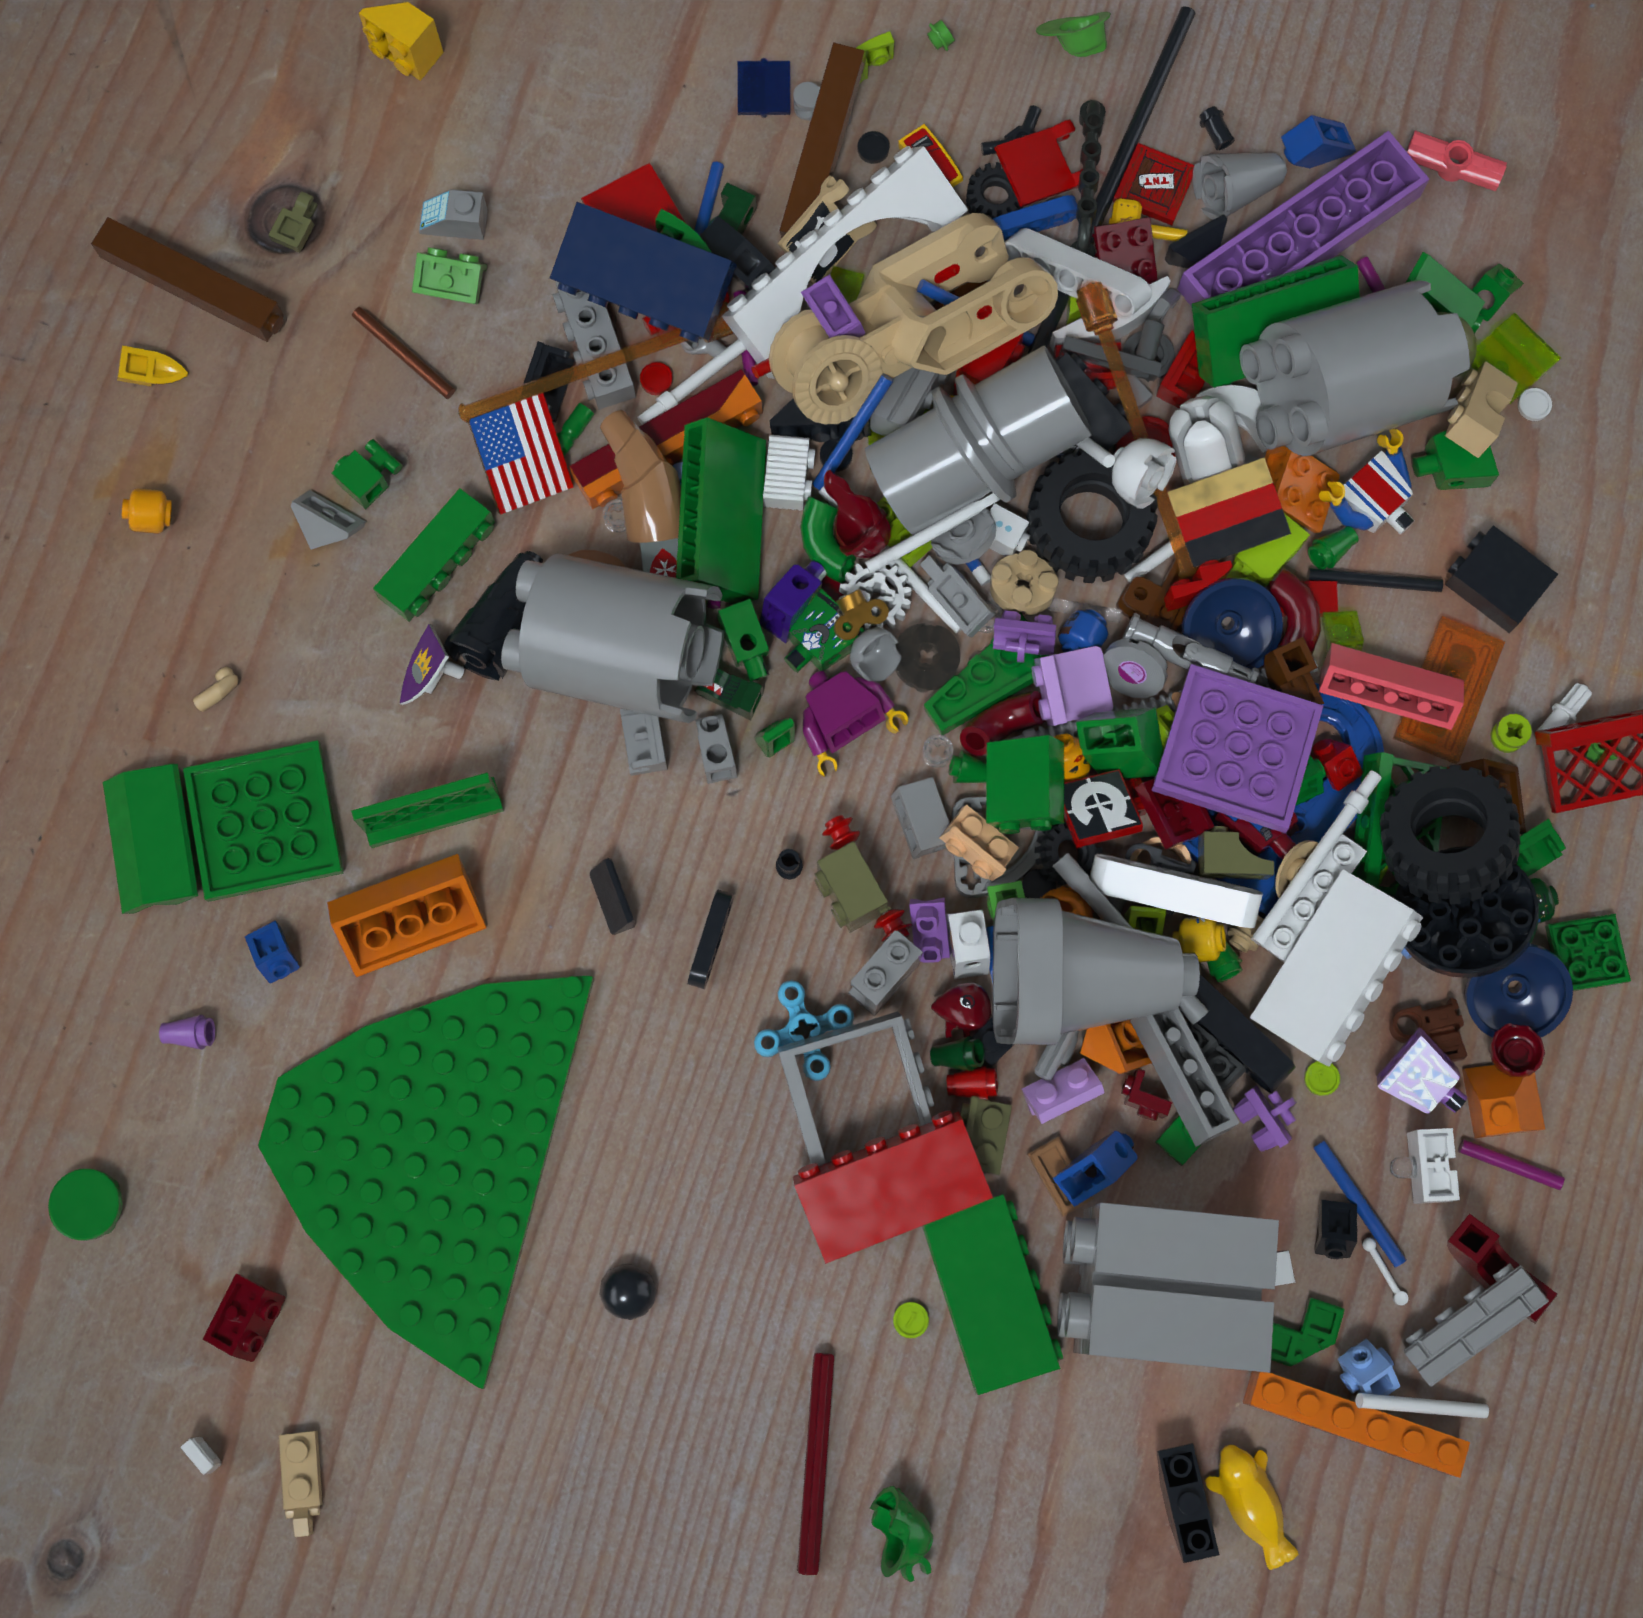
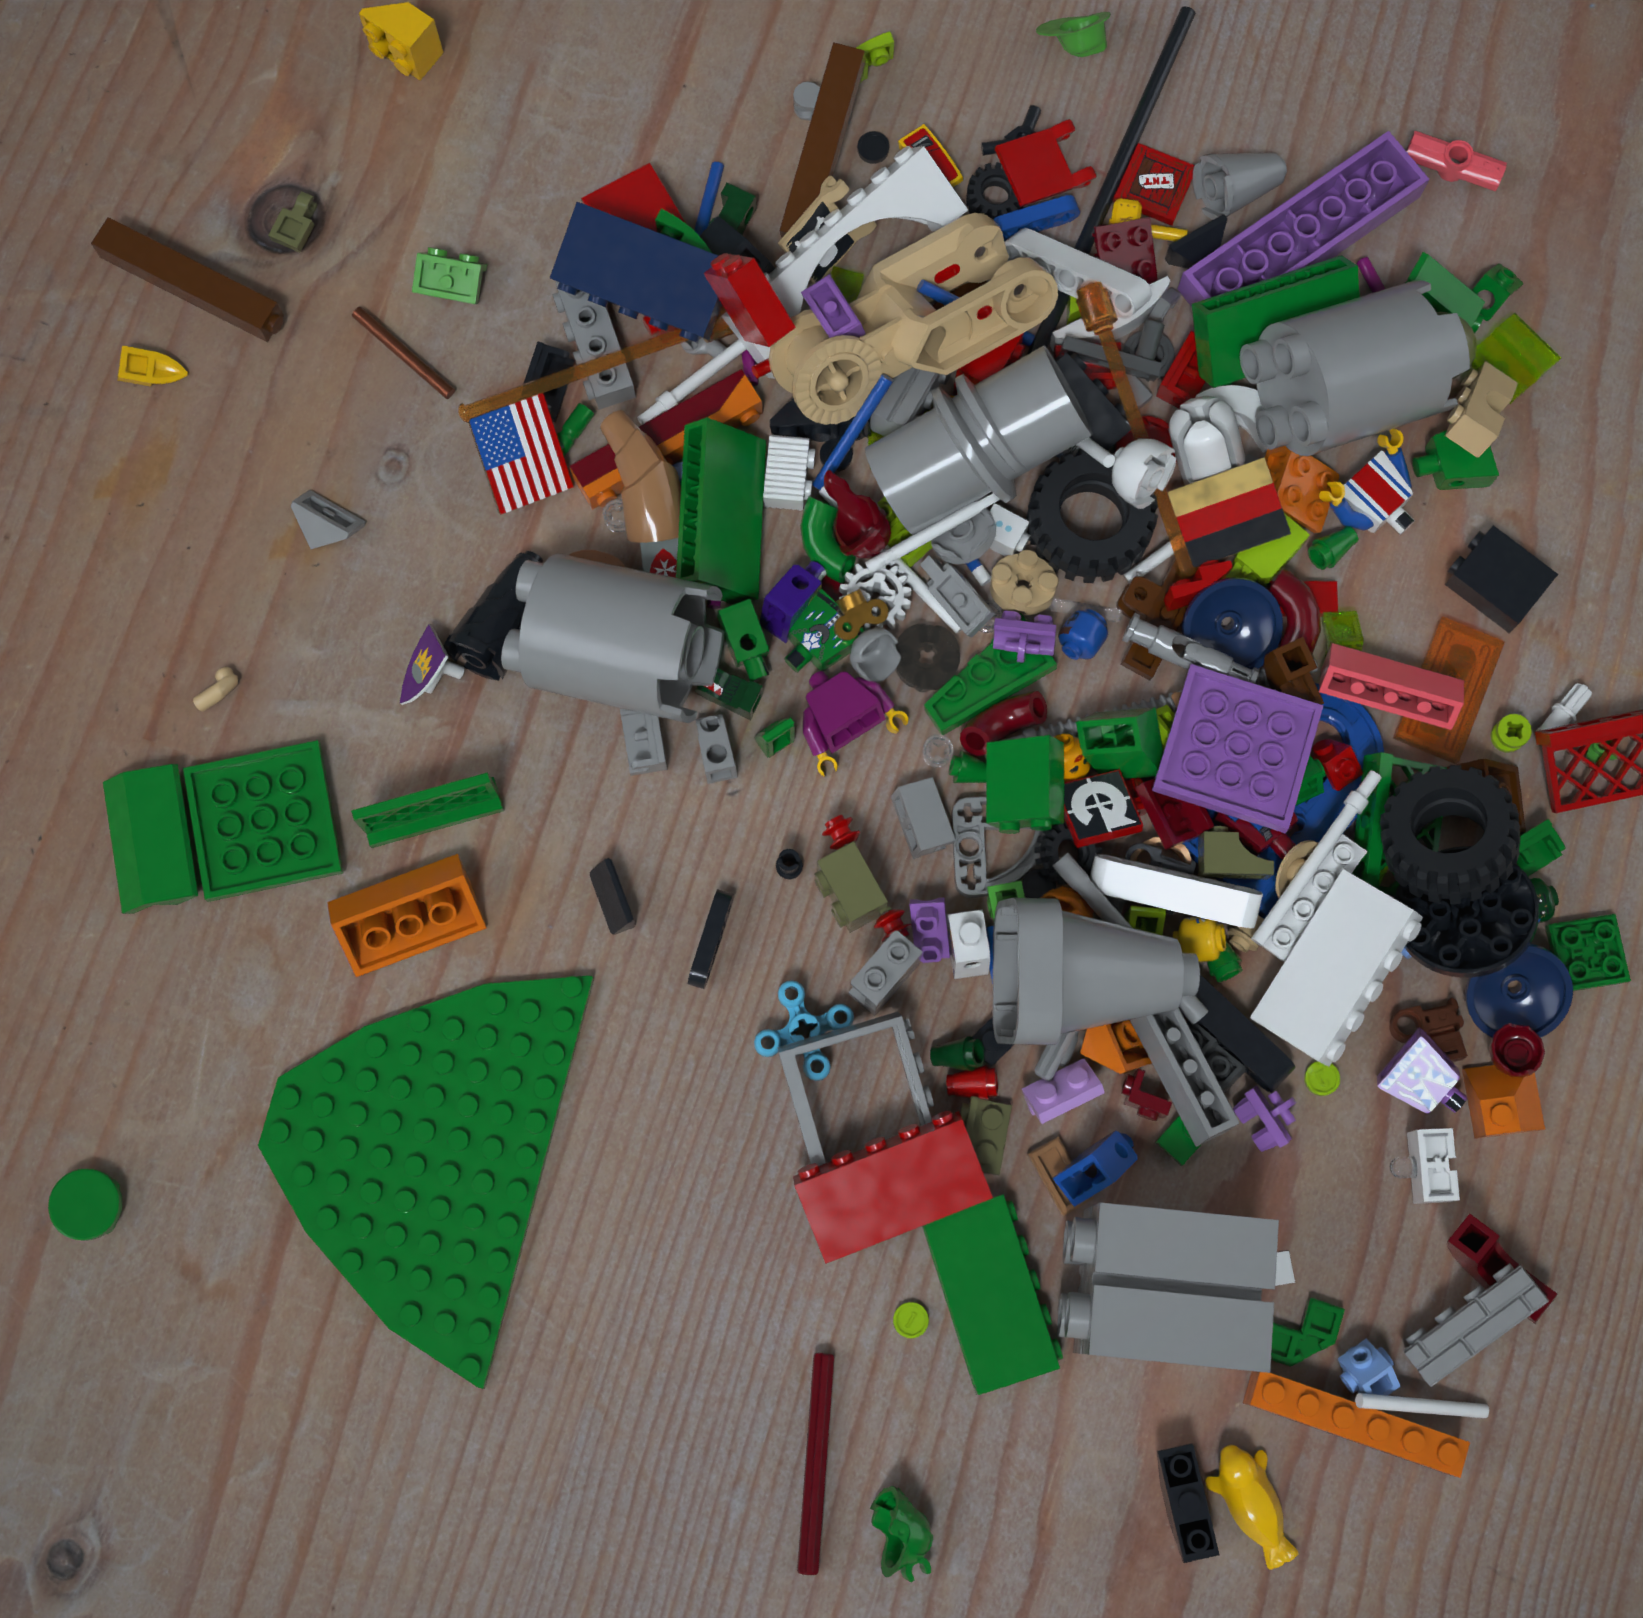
(147, 511): light orange head -> none
(189, 1032): medium lavender cone -> none
(201, 1455): white tile -> none
(244, 1318): dark red bracket -> none
(271, 952): blue bracket -> none
(301, 1479): tan hinge -> none
(363, 477): green brick -> none
(435, 555): green brick -> none
(455, 215): light grey slope -> none
(627, 1291): black hair -> none
(656, 378): red piece -> none
(749, 299): none -> red brick
(763, 87): clear blue piece -> none
(940, 35): bright green plate -> none
(963, 1007): dark red piece -> none
(978, 844): light nougat bracket -> none
(1072, 685): lavender bracket -> none
(1092, 119): pearl dark grey bar -> none
(1135, 668): light grey tile -> none
(1216, 128): black pin -> none
(1317, 142): blue slope -> none
(1336, 1229): black bracket -> none
(1363, 1208): blue bar -> none
(1376, 580): black bar -> none
(1399, 1297): white hinge -> none
(1511, 1164): magenta bar -> none
(1534, 404): white piece -> none

